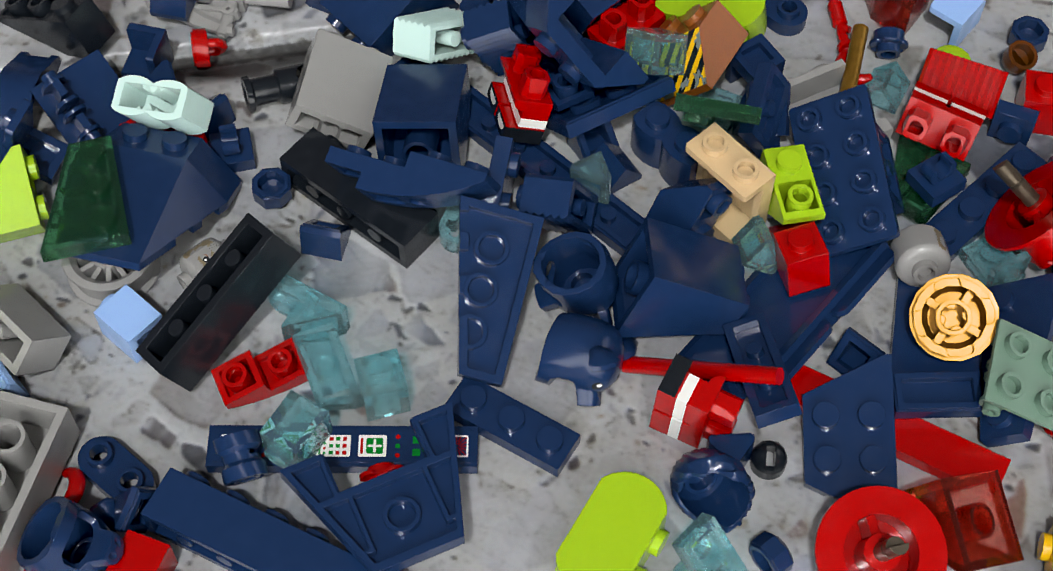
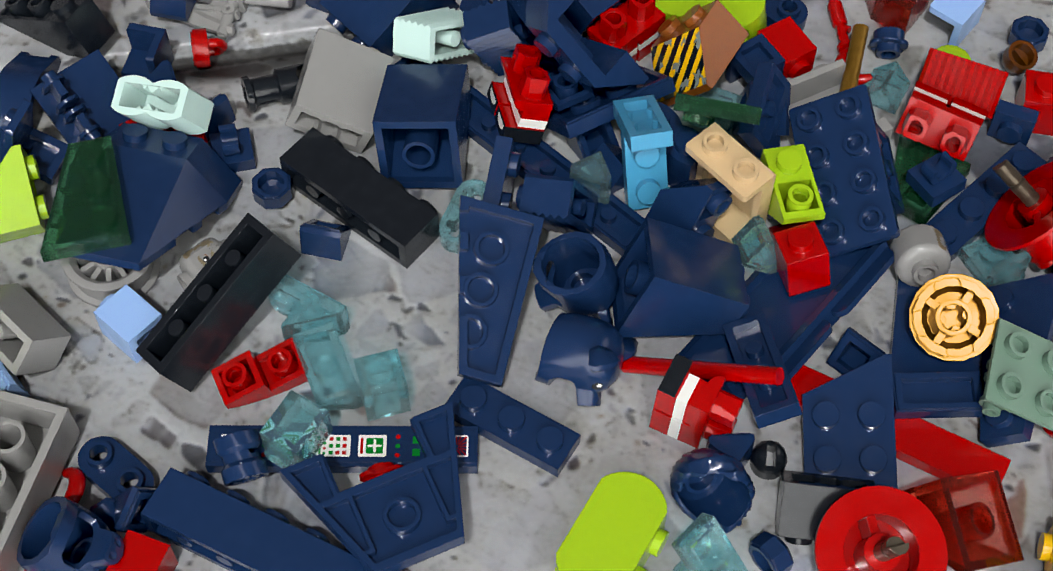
(418, 183): dark blue slope -> none
(643, 144): none -> dark azure bracket
(657, 50): clear light blue brick -> none
(792, 45): none -> red brick
(804, 501): none -> black arch

